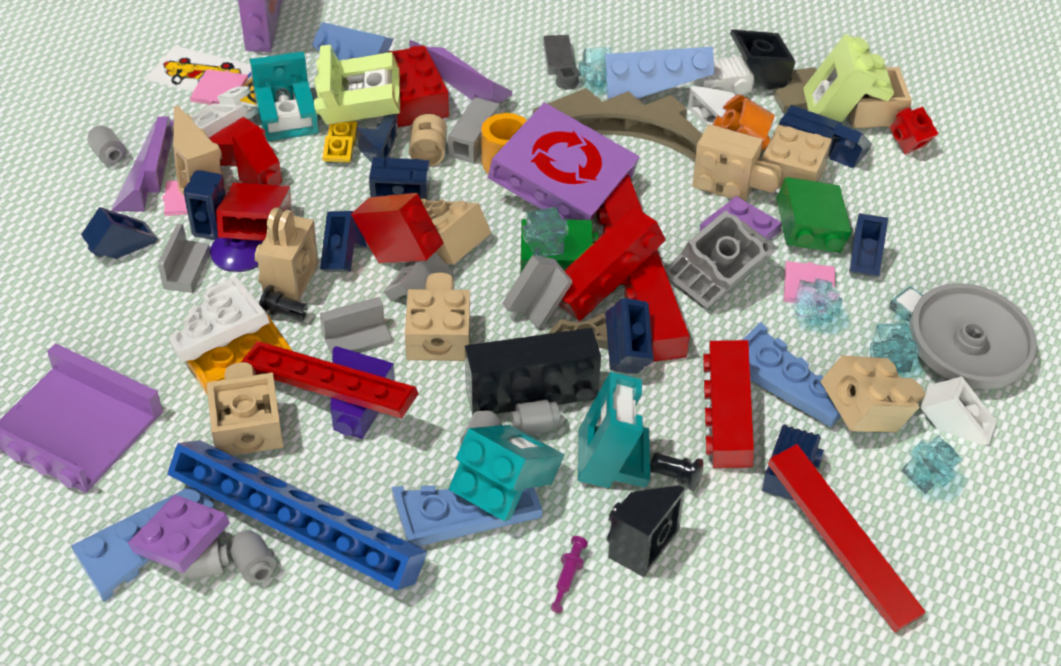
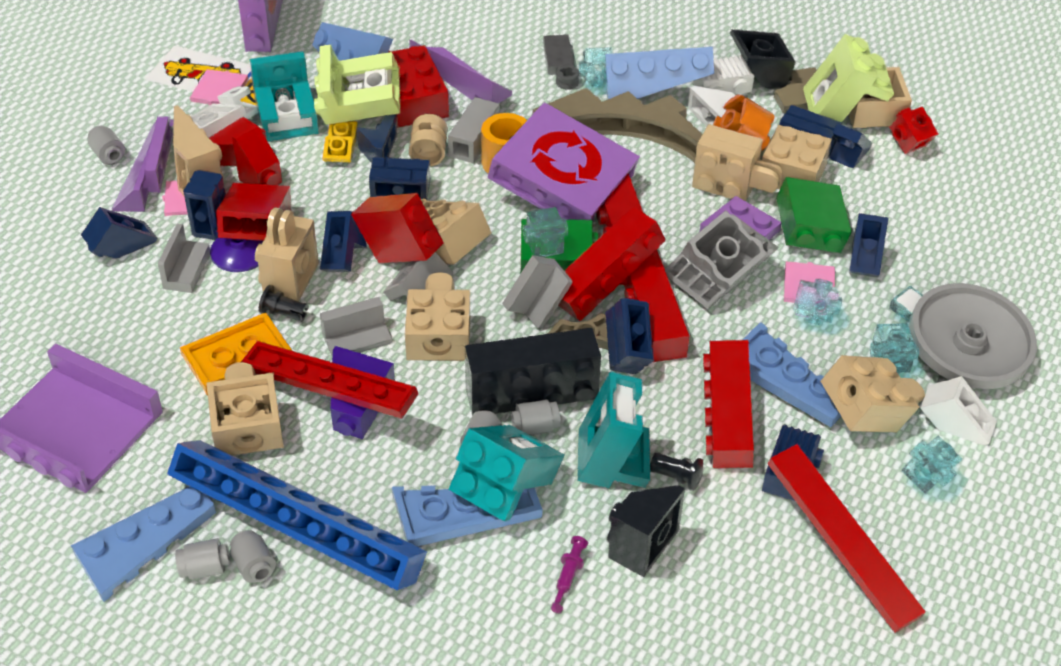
(179, 533): medium lavender plate -> none
(223, 316): white plate -> none

